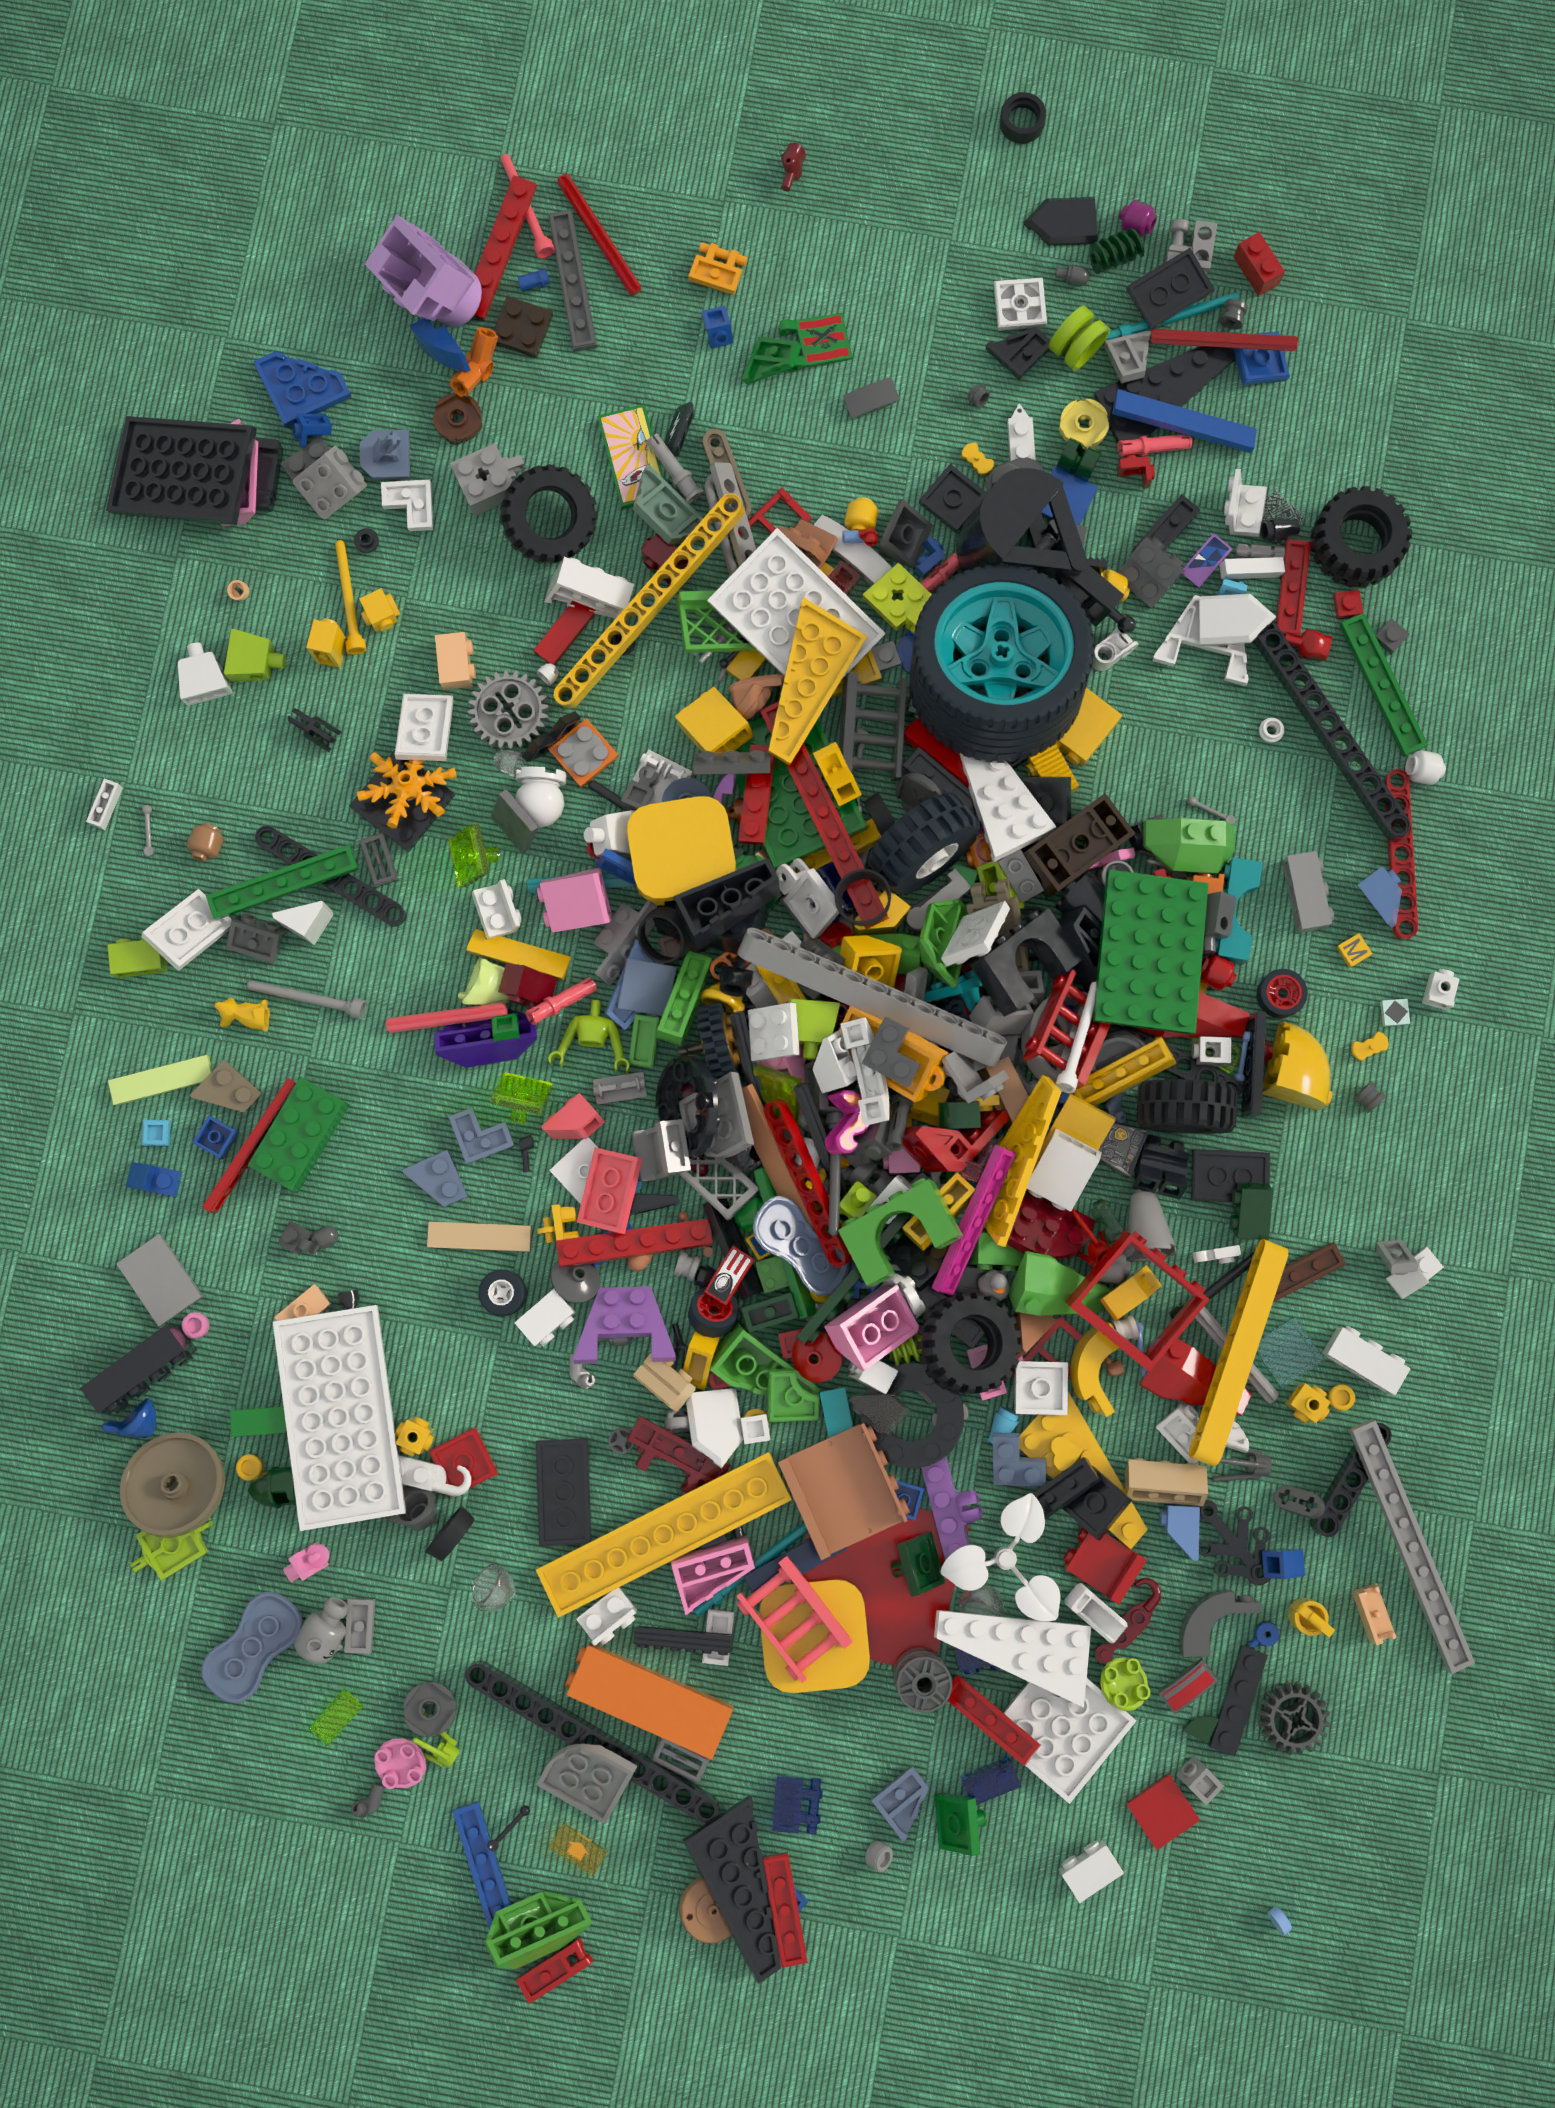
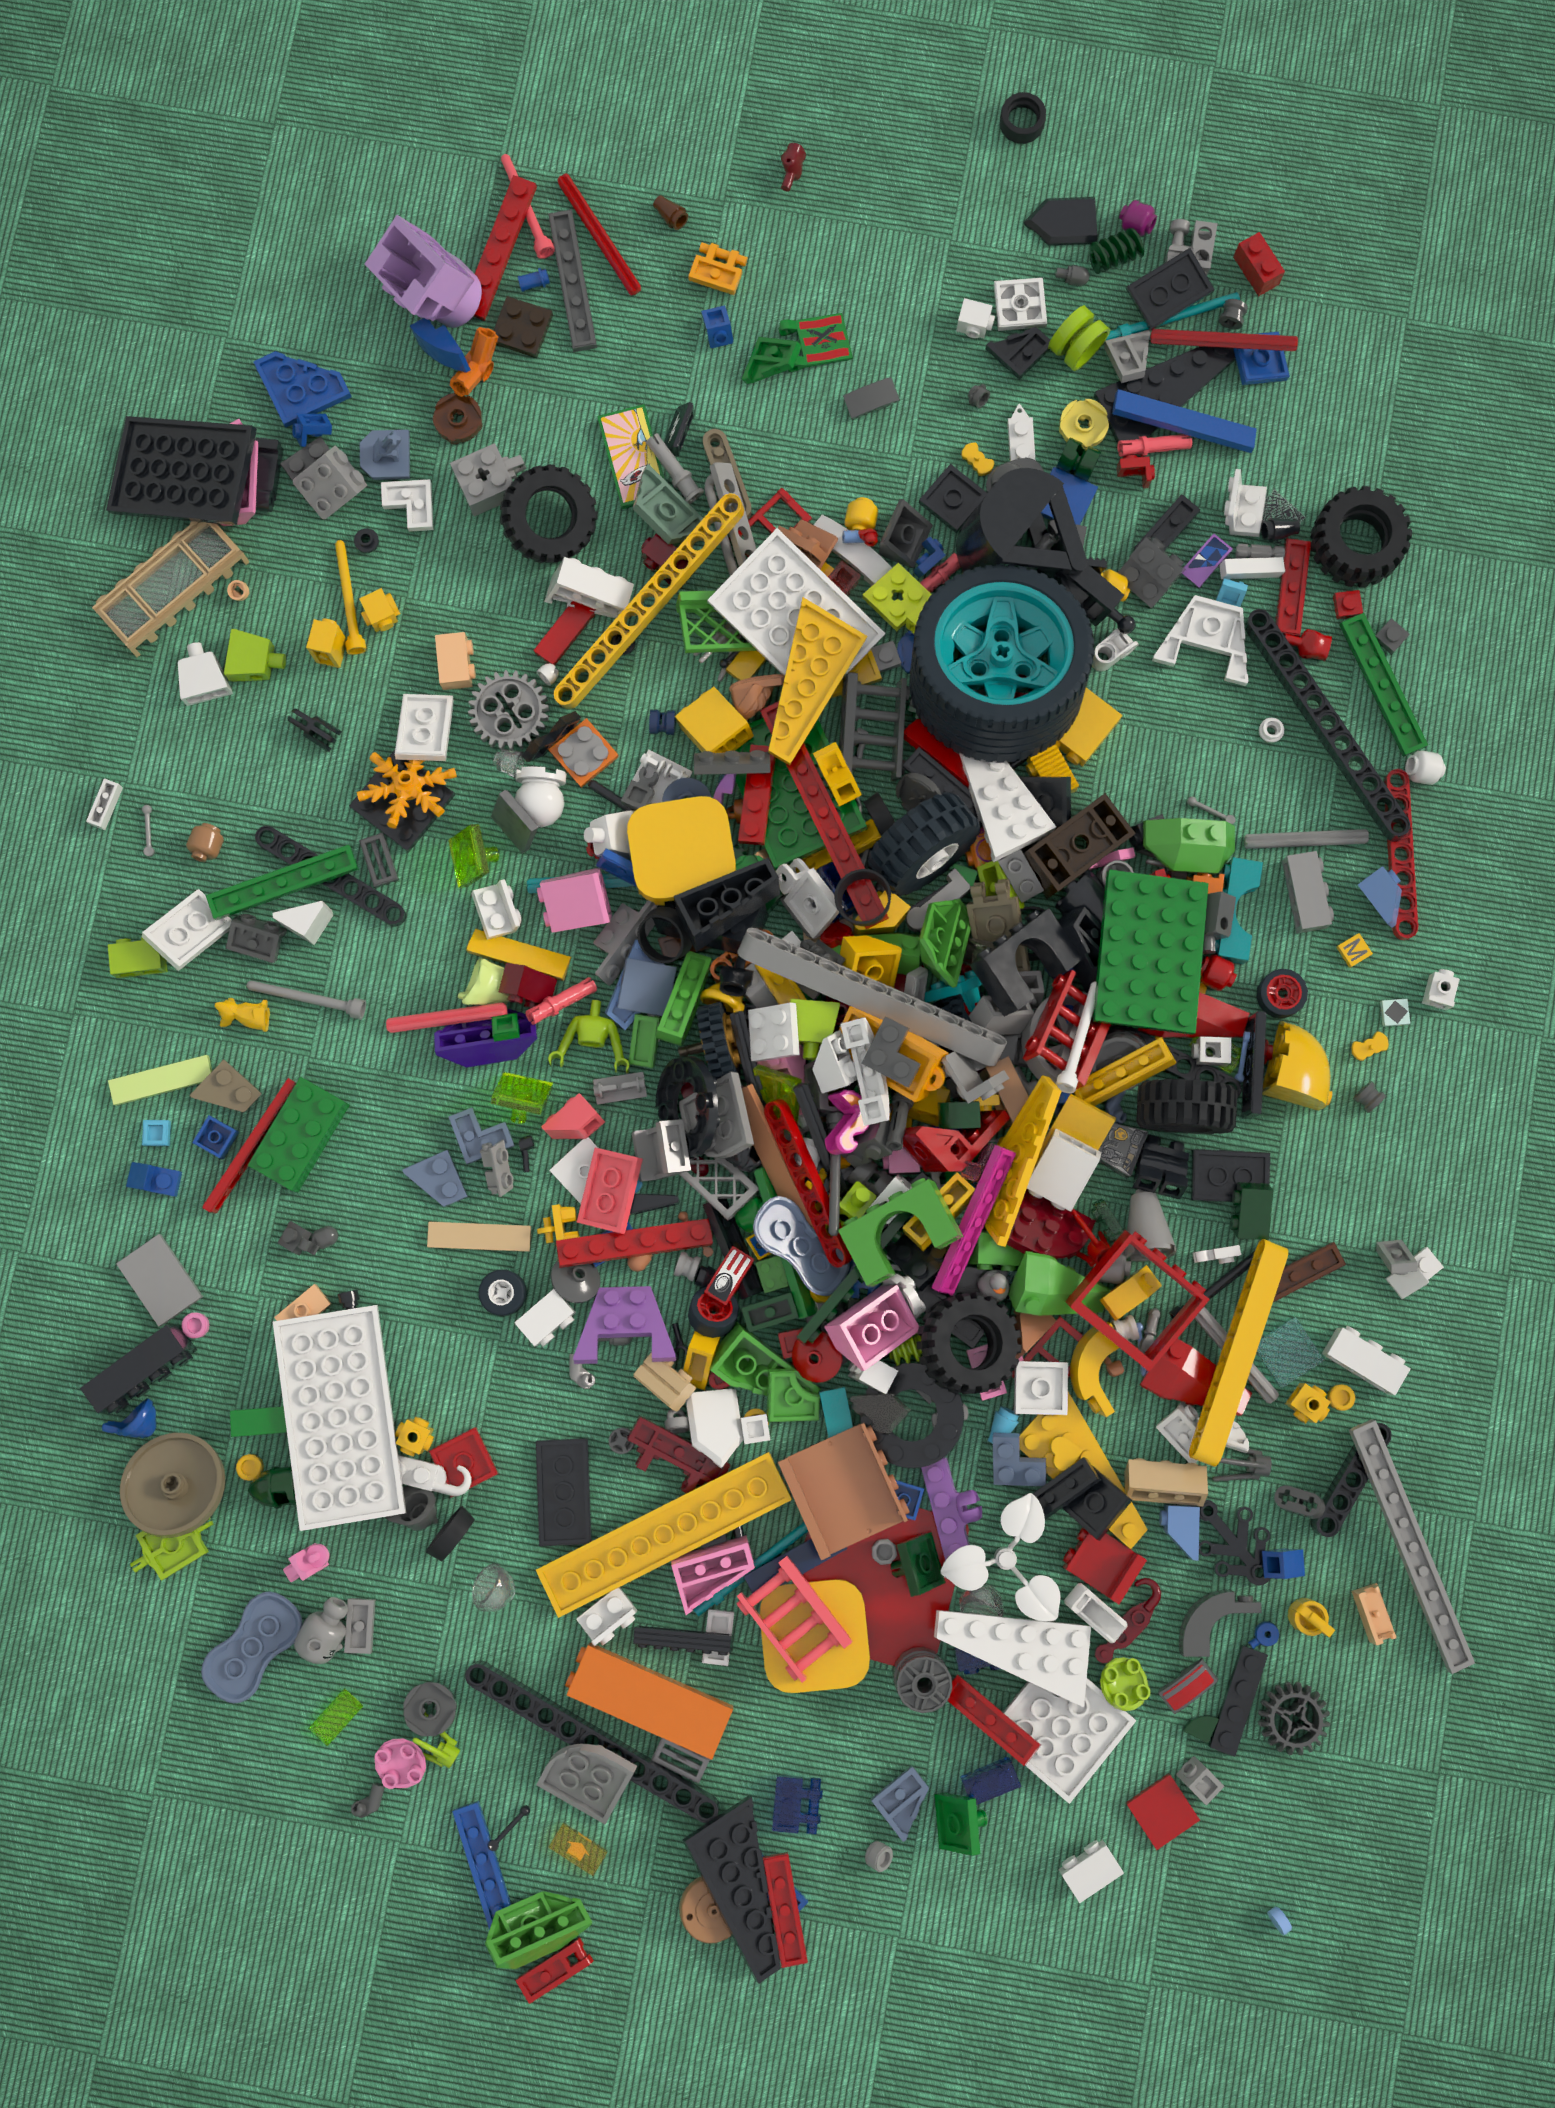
(168, 583): none -> window
(499, 1178): none -> light grey hinge
(668, 722): none -> dark blue wheel
(672, 213): none -> reddish brown cone
(884, 1551): none -> light grey tile
(975, 319): none -> white brick
(975, 934): white plate -> none
(1150, 1332): none -> light grey piece
(1232, 619): white tile -> none
(1311, 838): none -> light grey axle

